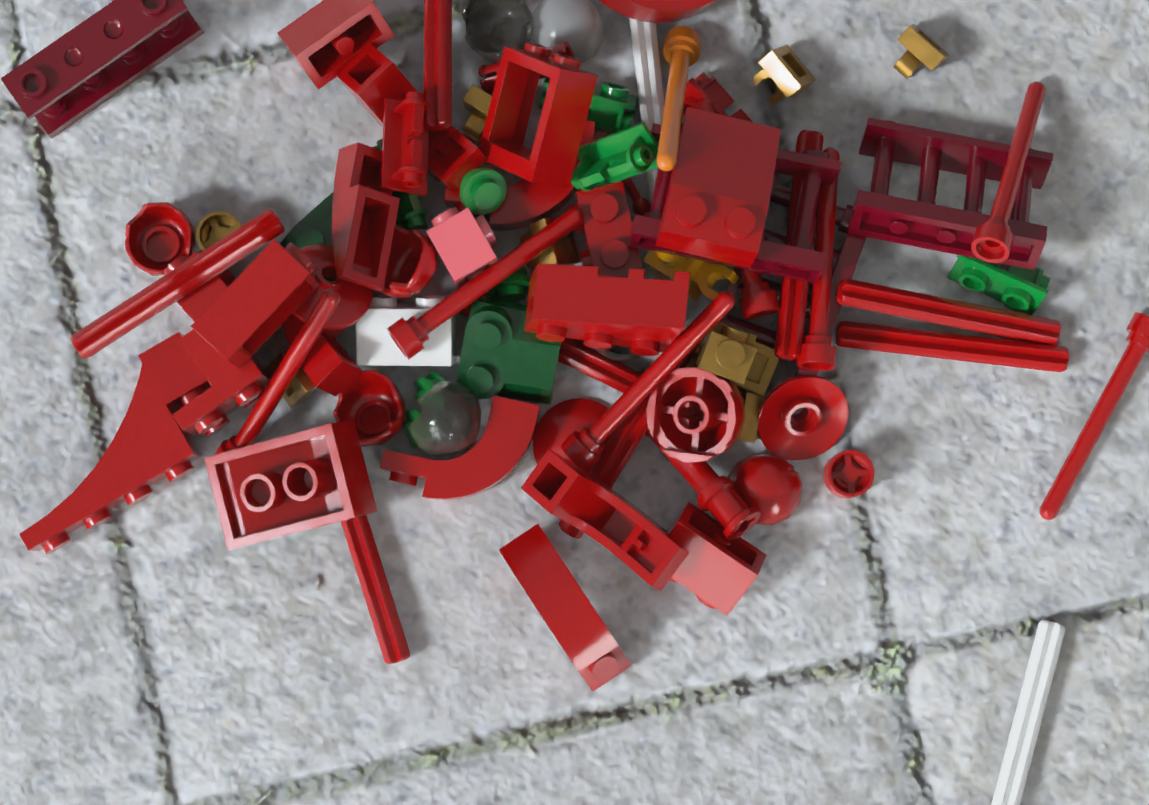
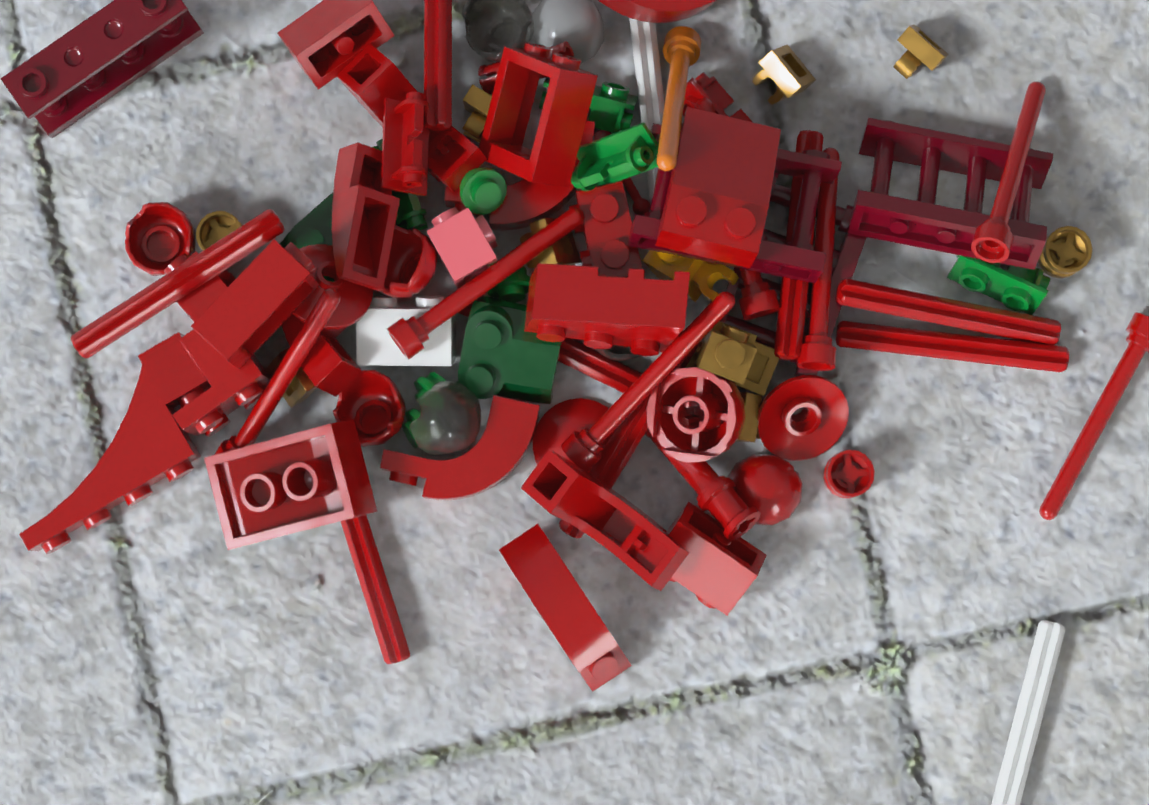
(1069, 244): none -> pearl gold wheel

